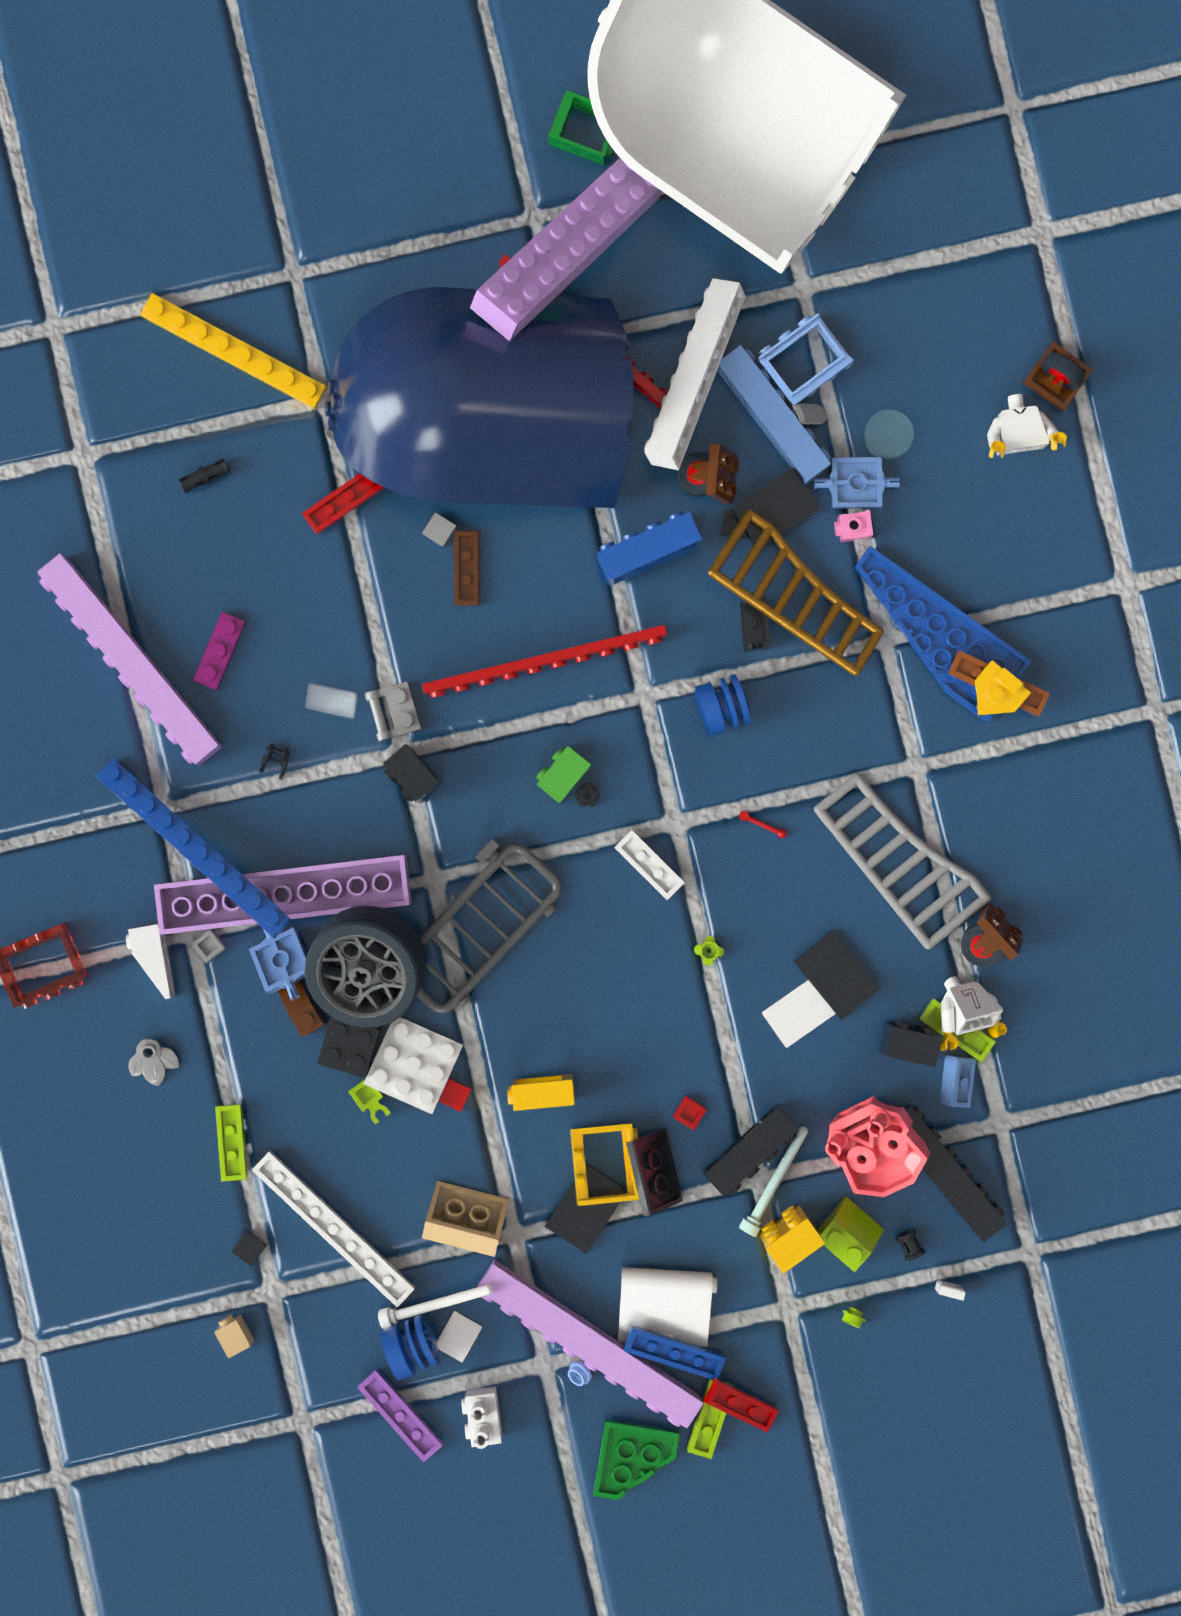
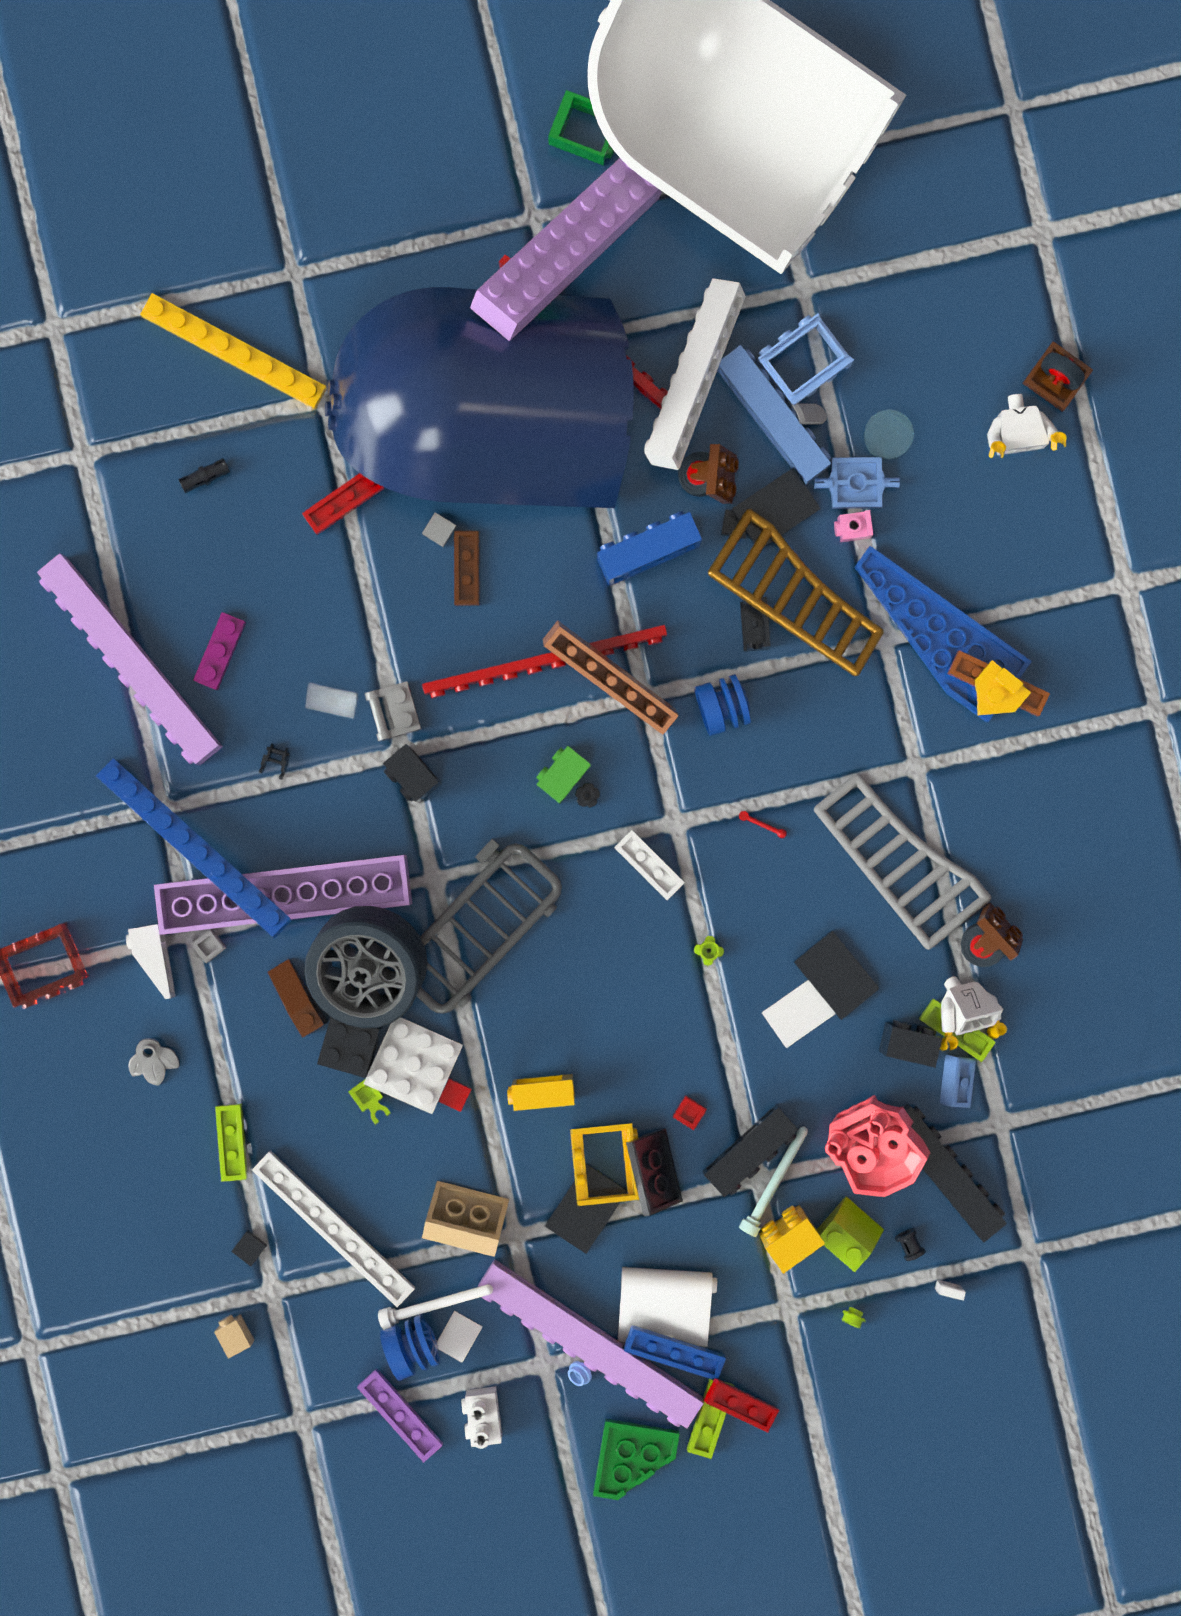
(280, 962): medium blue plate -> none
(610, 677): none -> nougat brick

